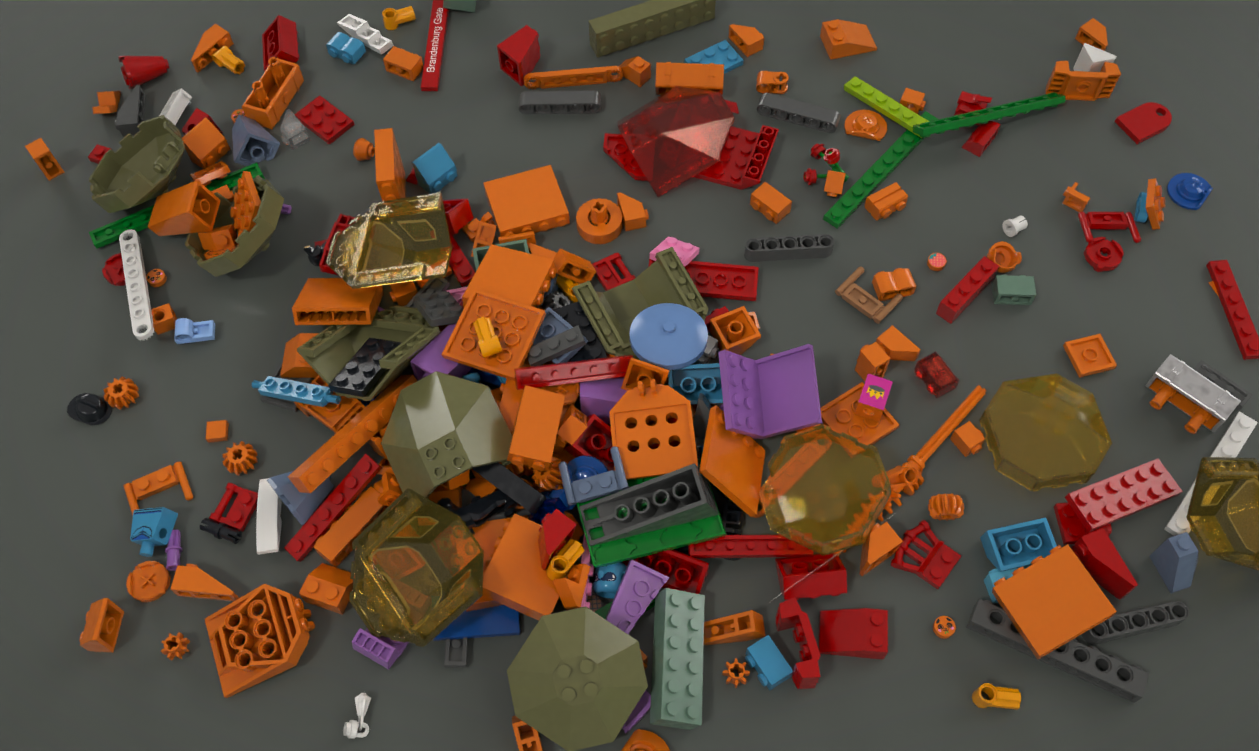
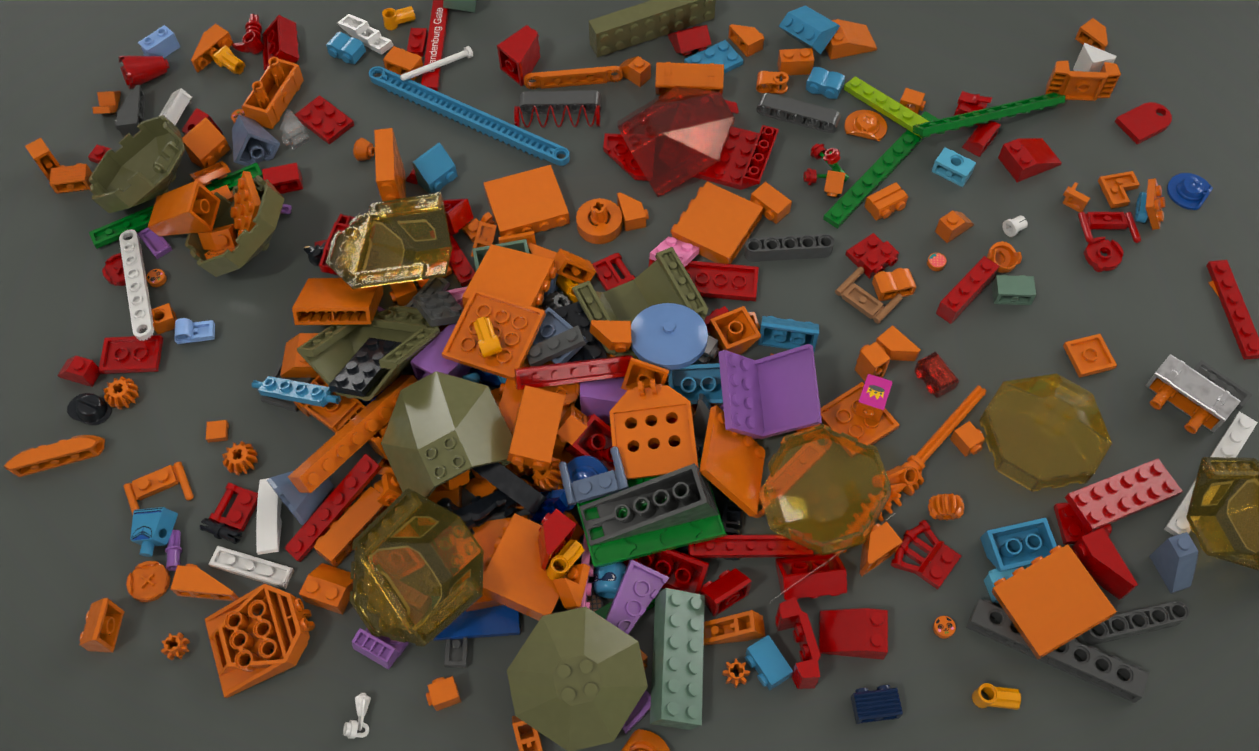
(55, 454): none -> orange brick
(70, 178): none -> orange brick
(80, 371): none -> red slope
(130, 355): none -> red plate
(155, 243): none -> medium lavender tile
(159, 43): none -> light blue hinge
(251, 39): none -> red piece
(251, 567): none -> white tile
(284, 177): none -> red brick
(417, 41): none -> red plate
(443, 693): none -> orange brick
(466, 53): none -> white bar
(470, 116): none -> dark azure gear
(517, 118): none -> red piece
(612, 334): none -> orange slope
(690, 39): none -> red slope
(717, 223): none -> orange brick
(725, 591): none -> red slope
(787, 333): none -> dark azure slope
(796, 61): none -> orange brick
(809, 28): none -> dark azure slope
(825, 82): none -> dark azure brick
(872, 255): none -> red plate
(876, 704): none -> dark blue brick
(952, 225): none -> orange slope
(953, 167): none -> medium azure brick
(1027, 157): none -> red slope
(1115, 187): none -> orange plate

